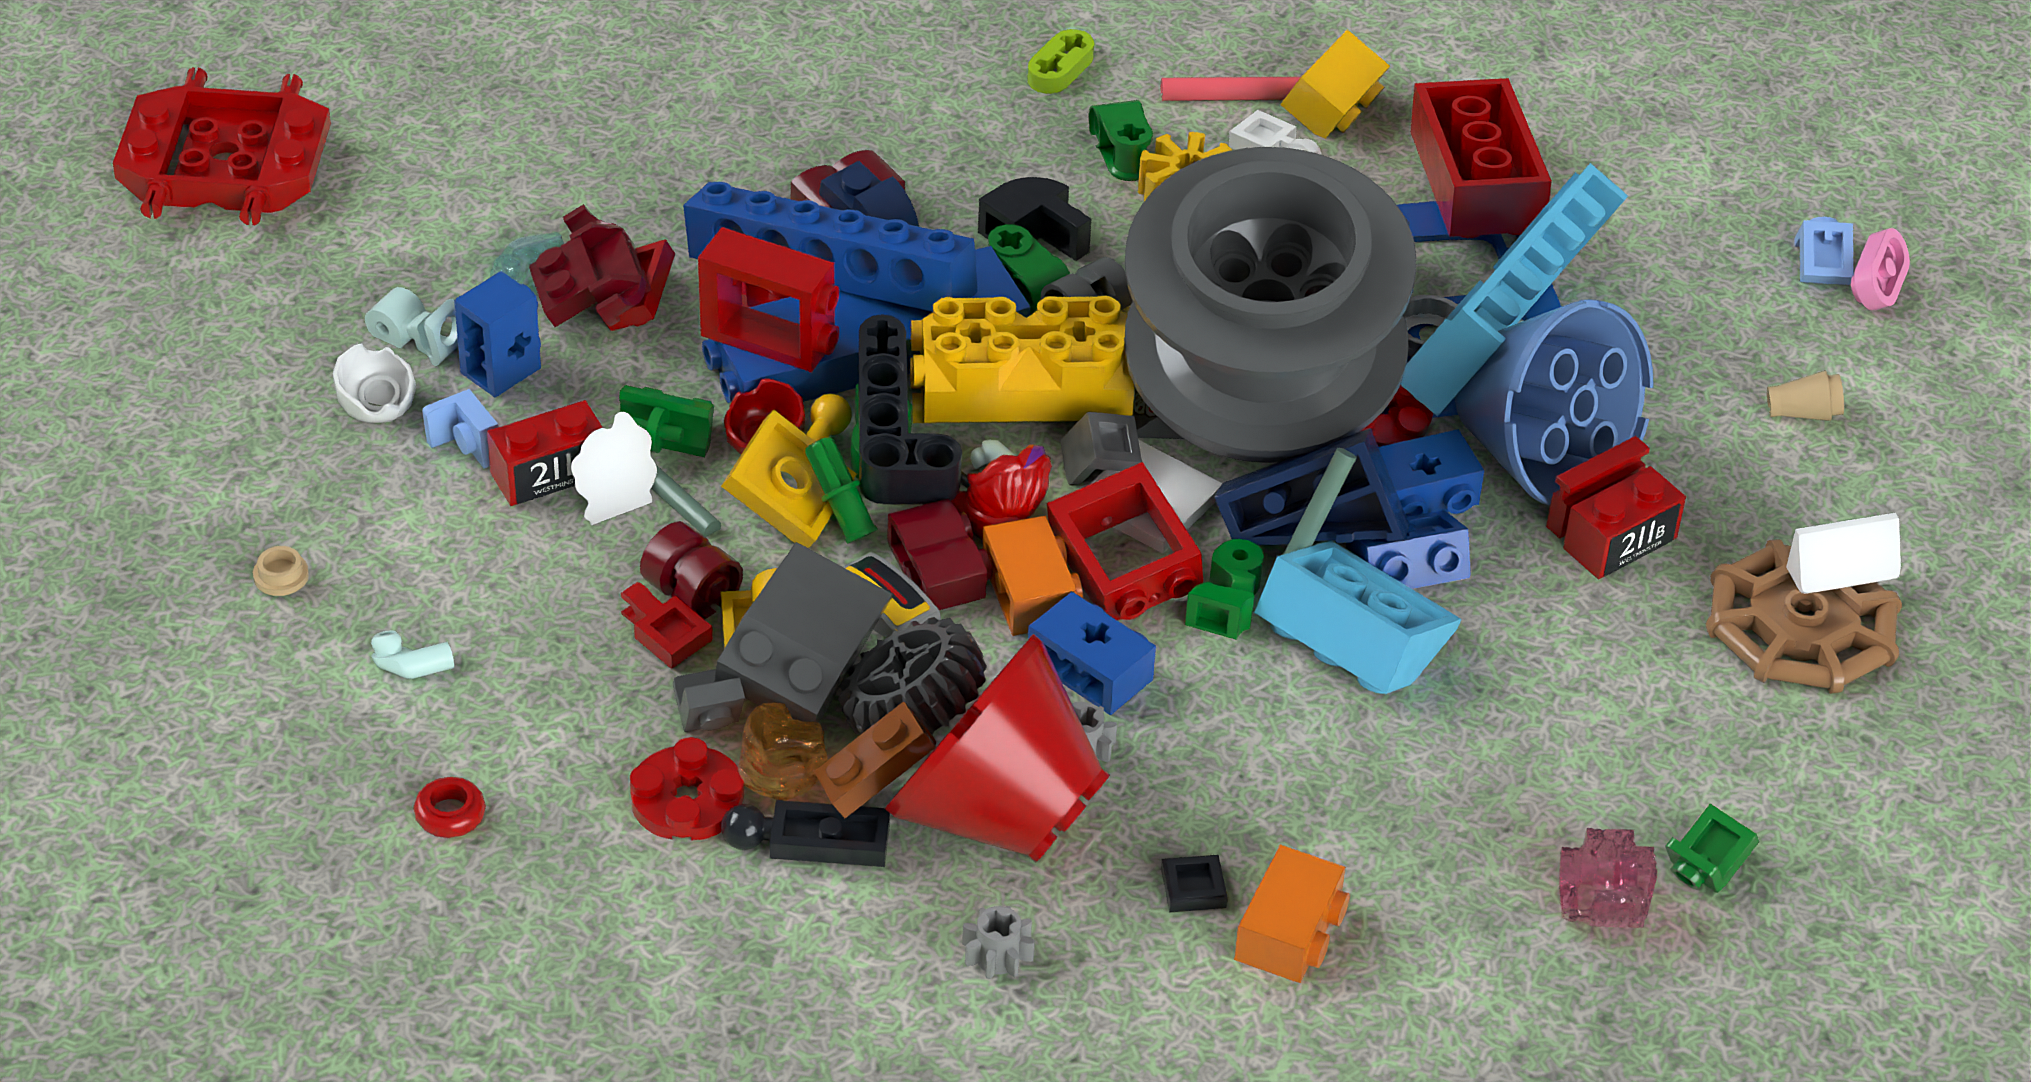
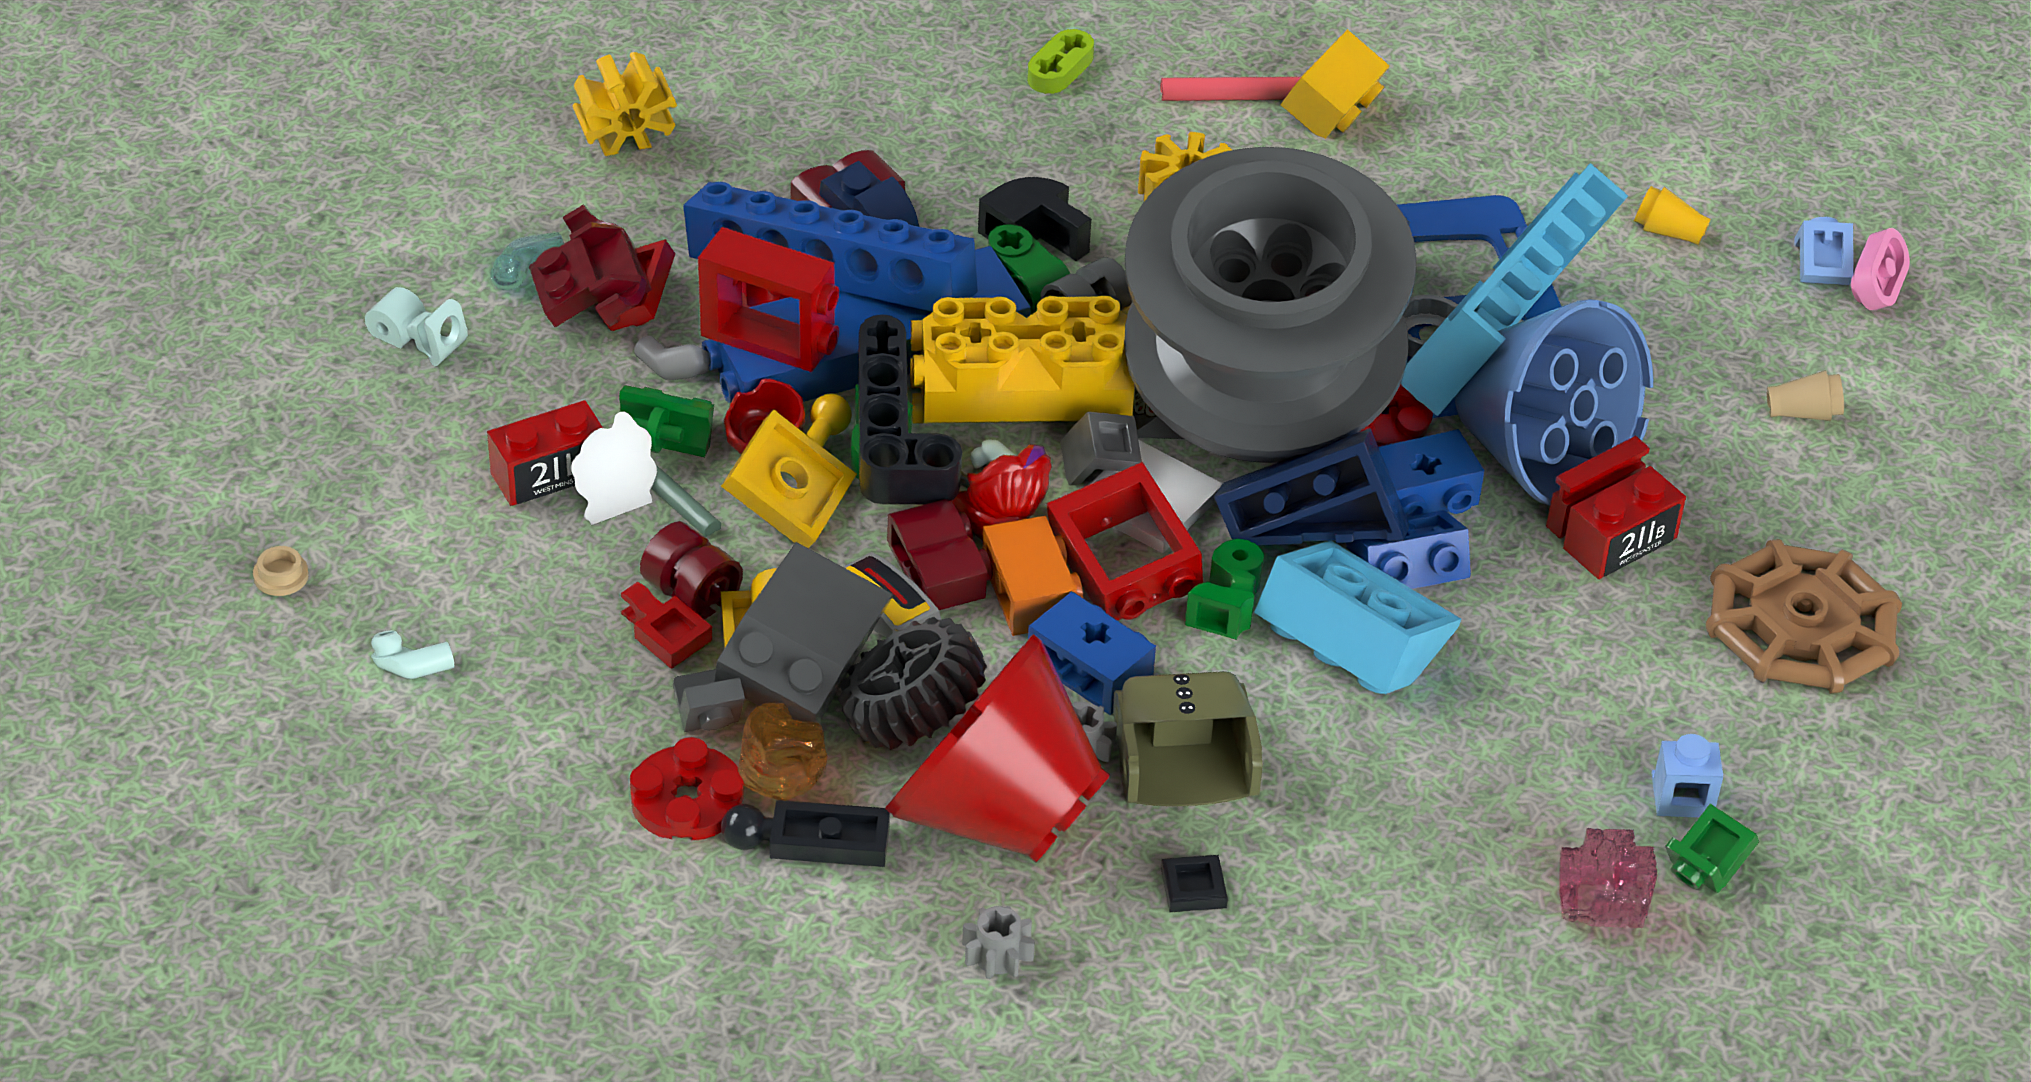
(271, 137): red piece -> none
(373, 378): white hair -> none
(450, 823): red piece -> none
(460, 419): light blue bracket -> none
(498, 333): blue brick -> none
(624, 104): none -> yellow gear
(672, 362): none -> light grey arm
(840, 489): green axle -> none
(875, 759): dark orange bracket -> none
(1121, 136): green piece -> none
(1187, 739): none -> olive piece
(1267, 131): white plate -> none
(1291, 913): orange brick -> none
(1322, 500): sand green bar -> none
(1479, 156): red brick -> none
(1671, 216): none -> yellow cone
(1687, 764): none -> light blue brick
(1845, 553): white slope -> none

